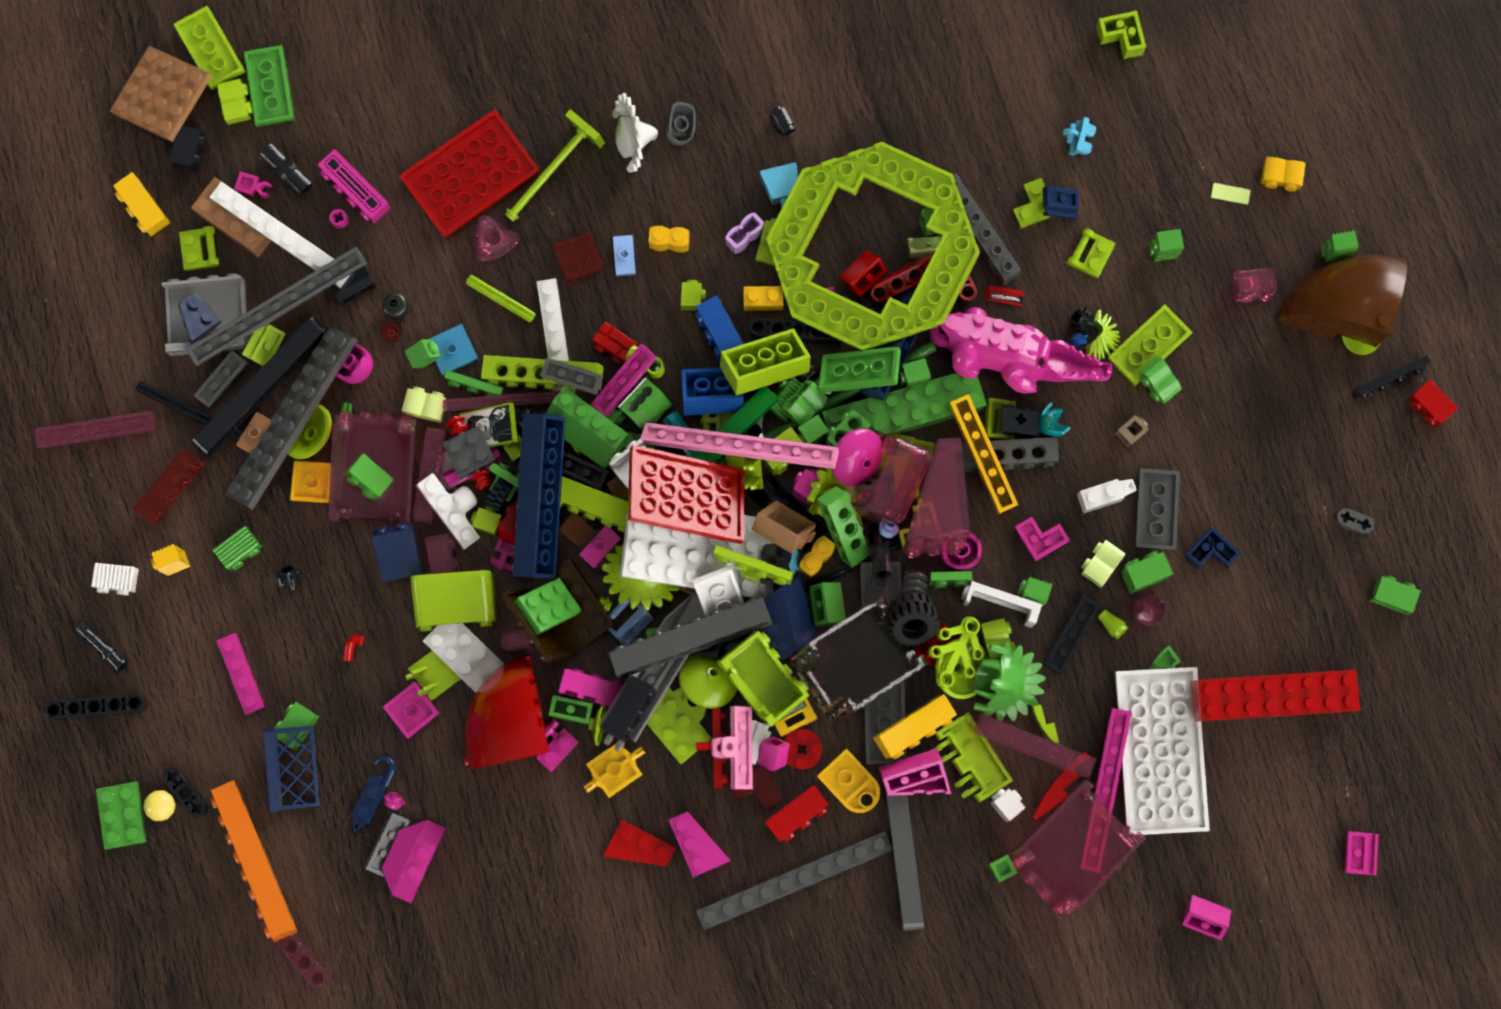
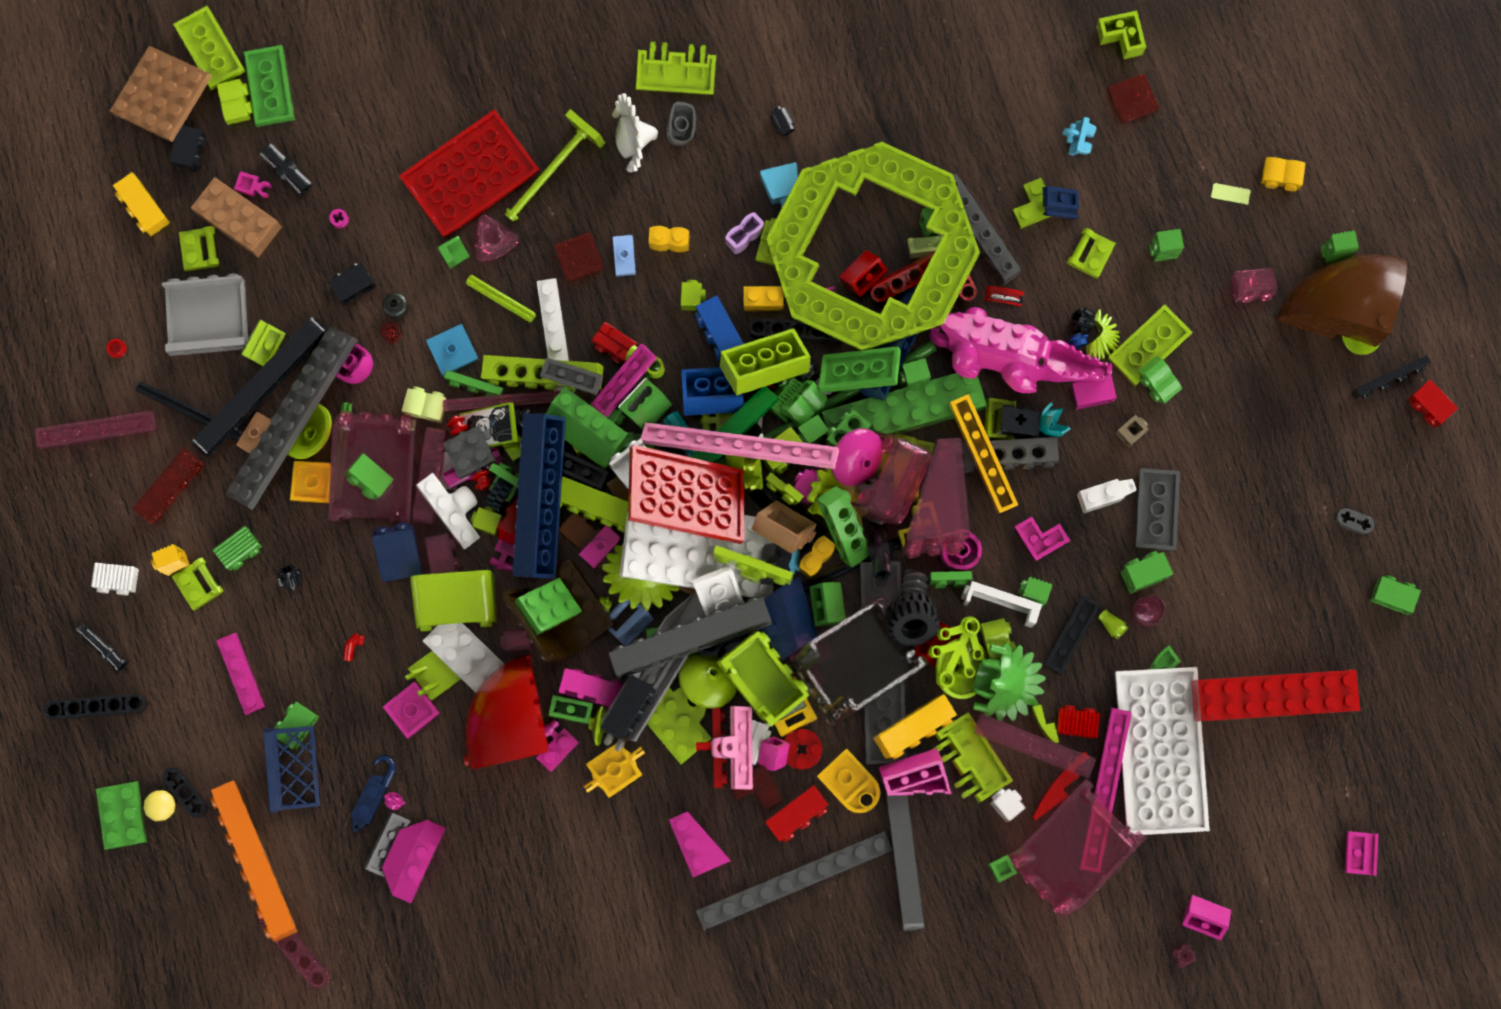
(116, 348): none -> red plate
(191, 586): none -> lime plate
(197, 317): dark blue wing -> none
(221, 379): dark grey plate -> none
(271, 228): white plate -> none
(276, 306): dark grey plate -> none
(354, 186): dark pink brick -> none
(423, 353): bright green brick -> none
(453, 252): none -> bright green panel
(638, 846): red wing -> none
(675, 73): none -> lime hinge
(789, 493): none -> lime plate
(888, 529): light blue plate -> none
(1077, 722): none -> red brick
(1092, 393): none -> dark pink brick
(1103, 563): yellowish green brick -> none
(1133, 98): none -> clear red plate
(1178, 954): none -> clear pink plate
(1212, 544): dark blue brick -> none

